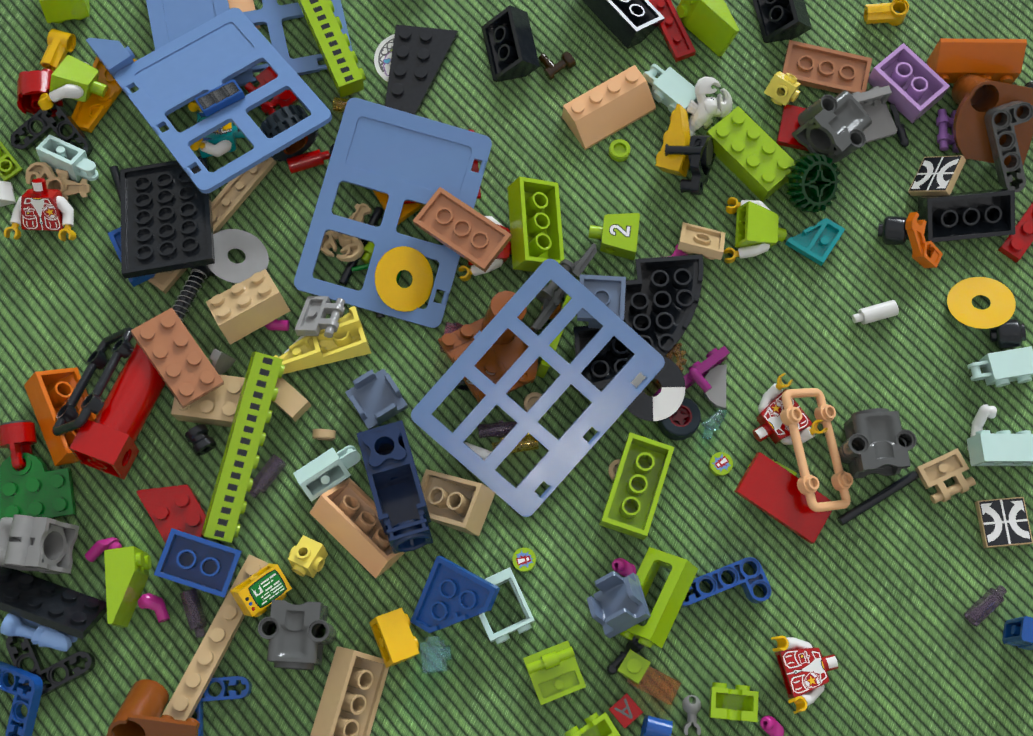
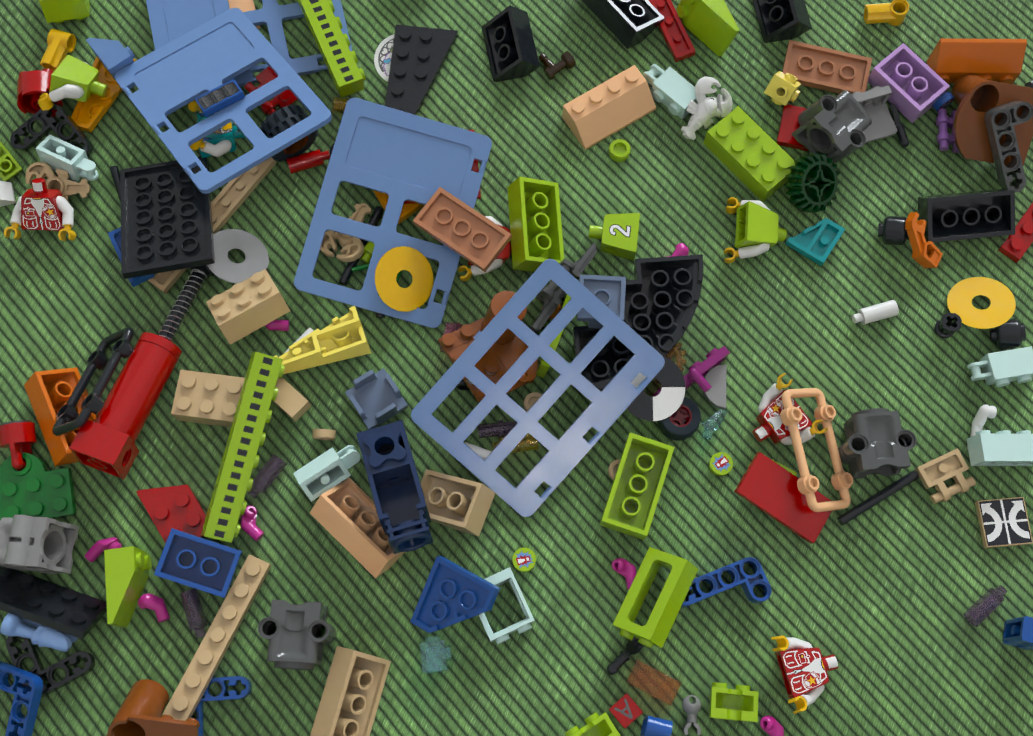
(177, 357): nougat plate -> none
(200, 439): black wheel -> none
(221, 361): light grey tile -> none
(248, 523): none -> dark pink arm
(260, 589): brick -> none
(307, 557): light yellow brick -> none
(313, 316): light grey plate -> none
(394, 637): yellow brick -> none
(554, 672): lime plate -> none
(618, 603): sand blue panel -> none
(634, 667): lime plate -> none
(676, 135): yellow slope -> none
(700, 159): black piece -> none
(701, 240): tan plate -> none
(937, 176): tile -> none
(945, 100): none -> blue tile
(947, 319): none -> black bush

